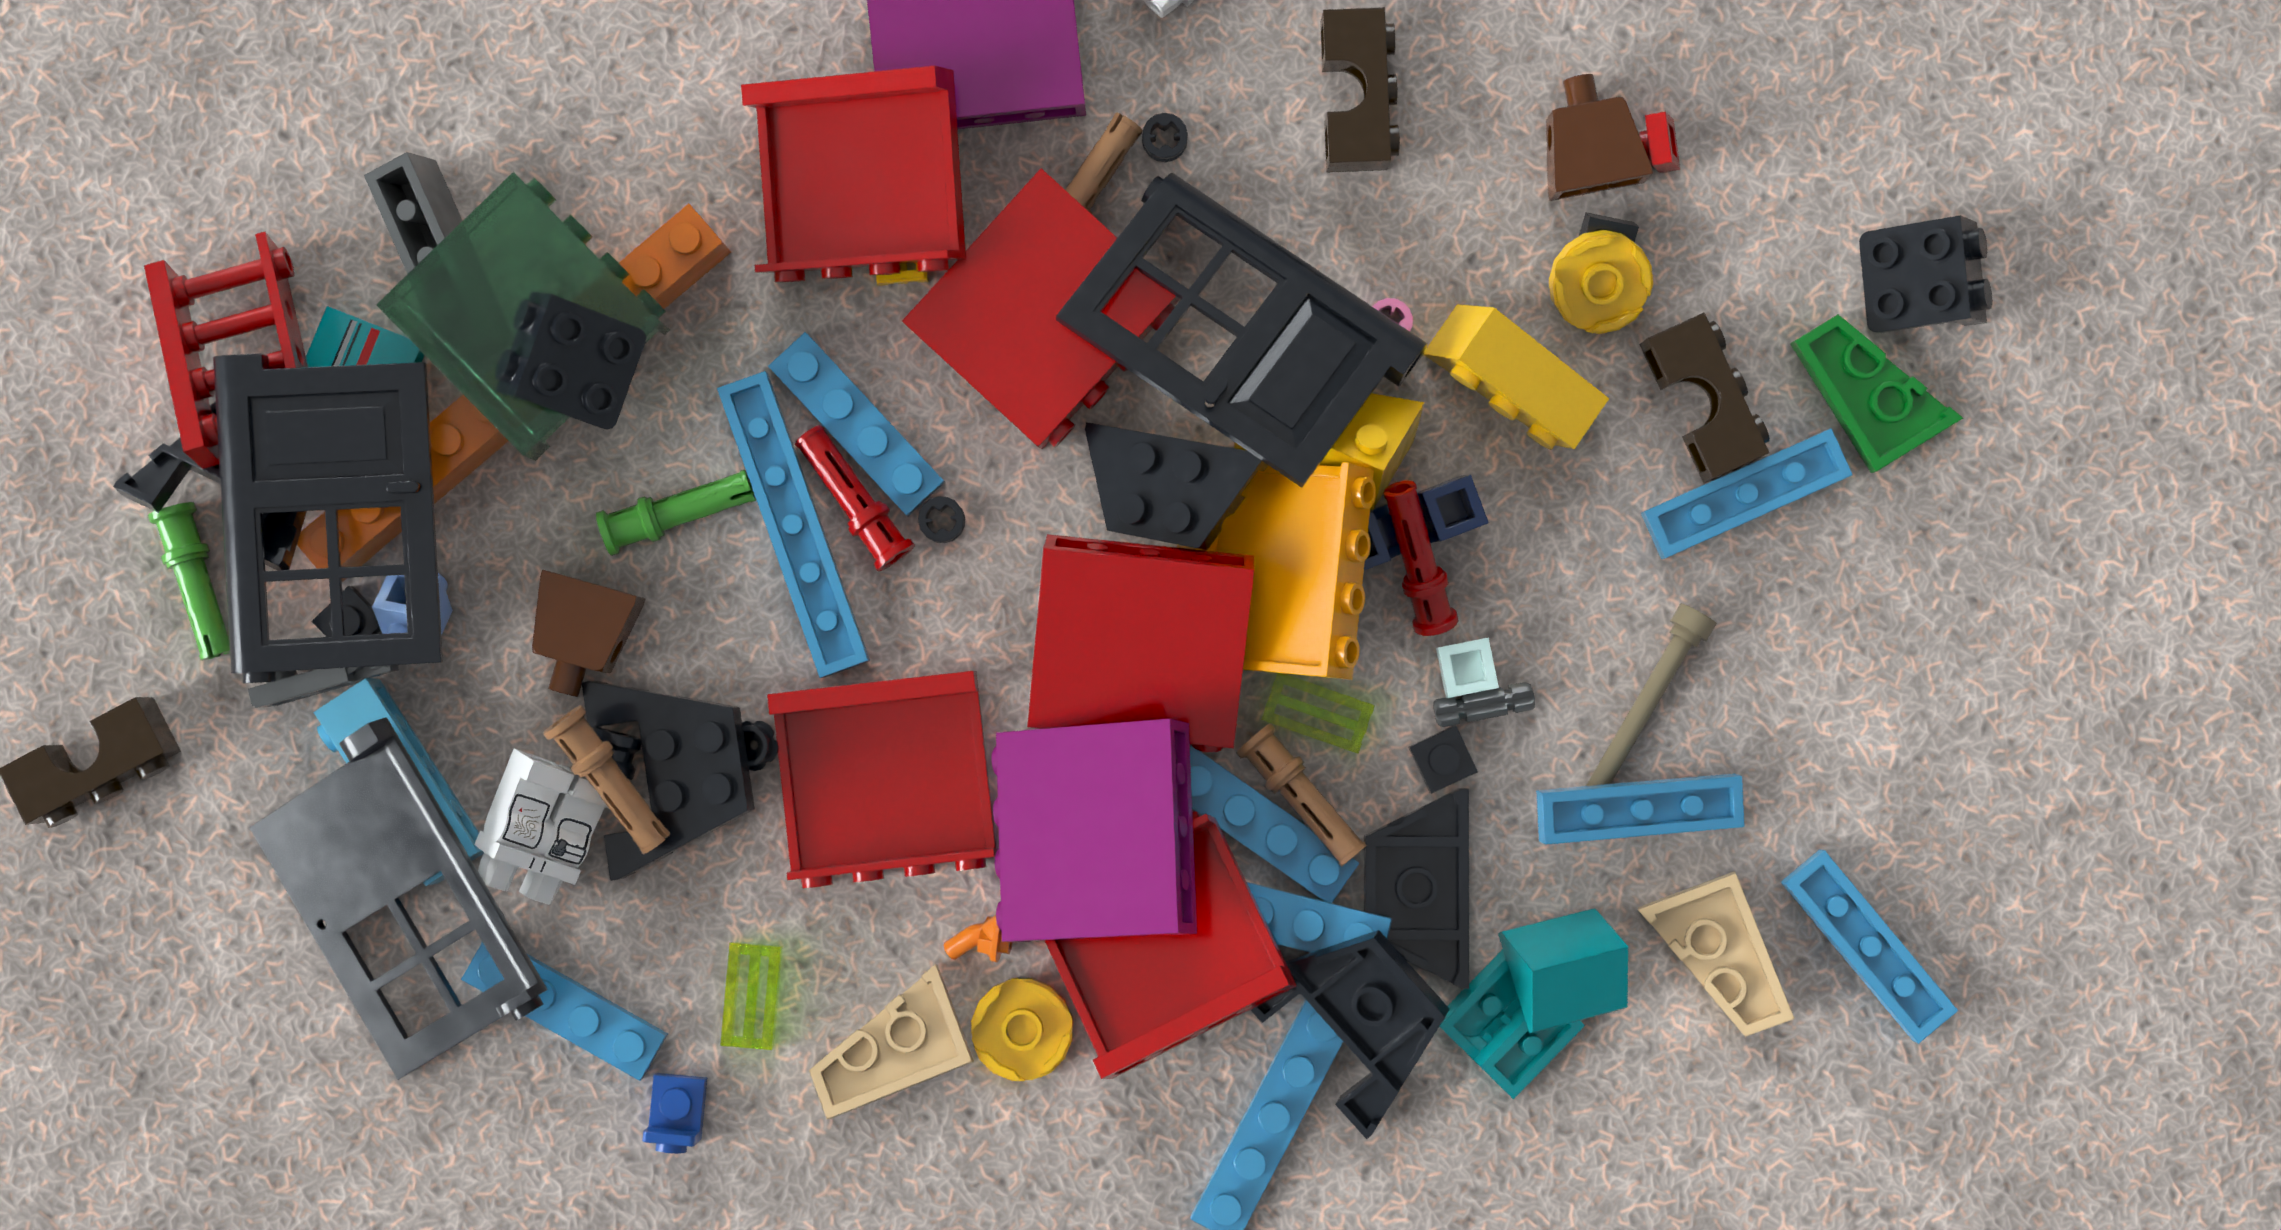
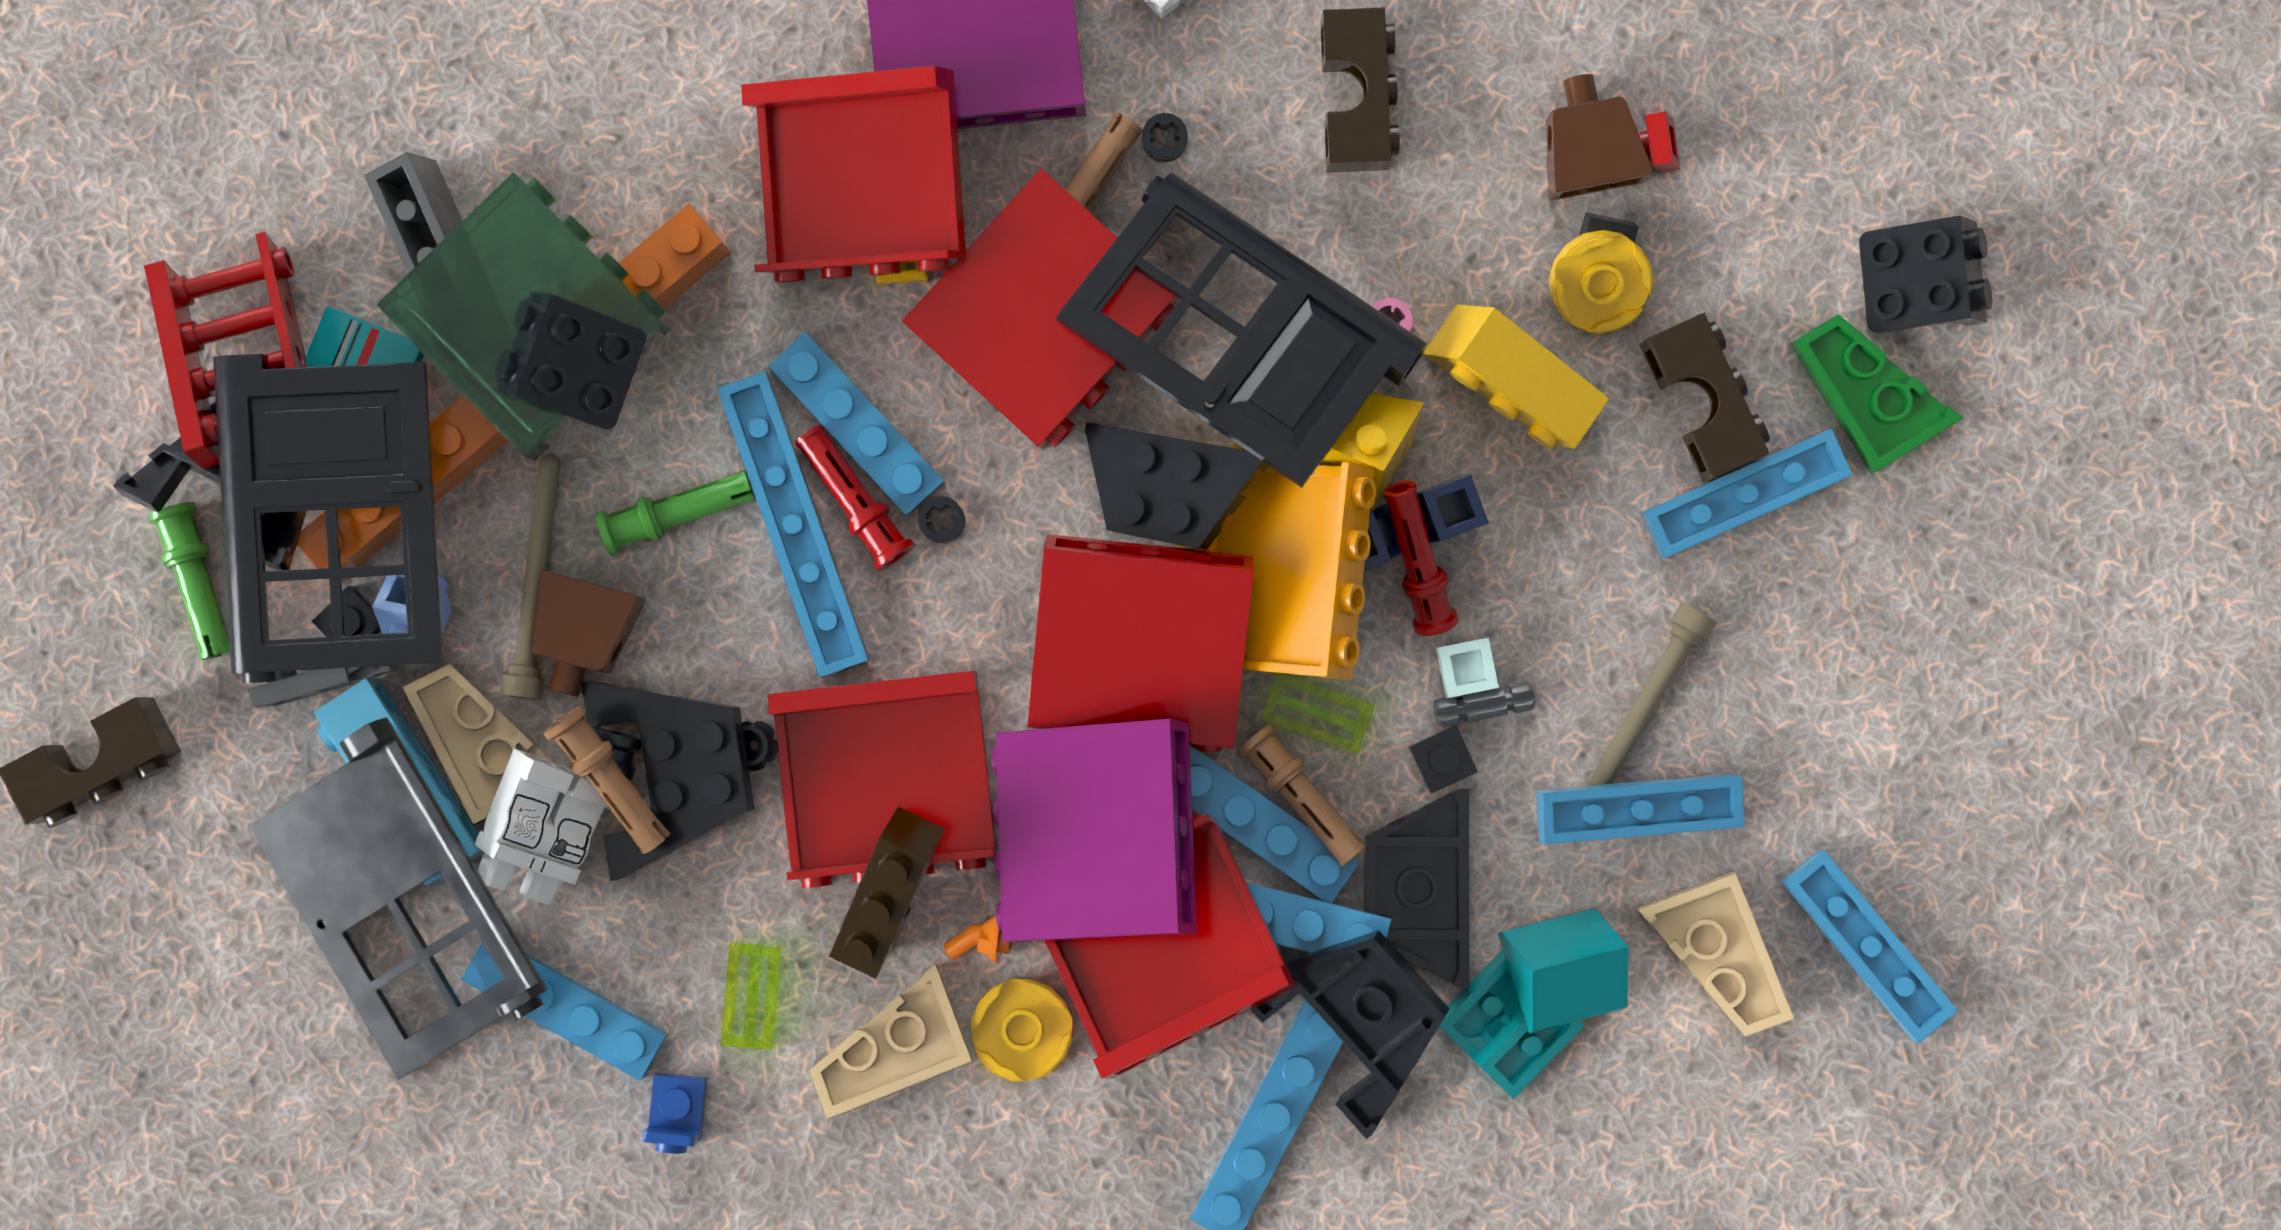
(467, 736): none -> tan wing
(523, 677): none -> dark tan piece
(886, 892): none -> dark brown arch

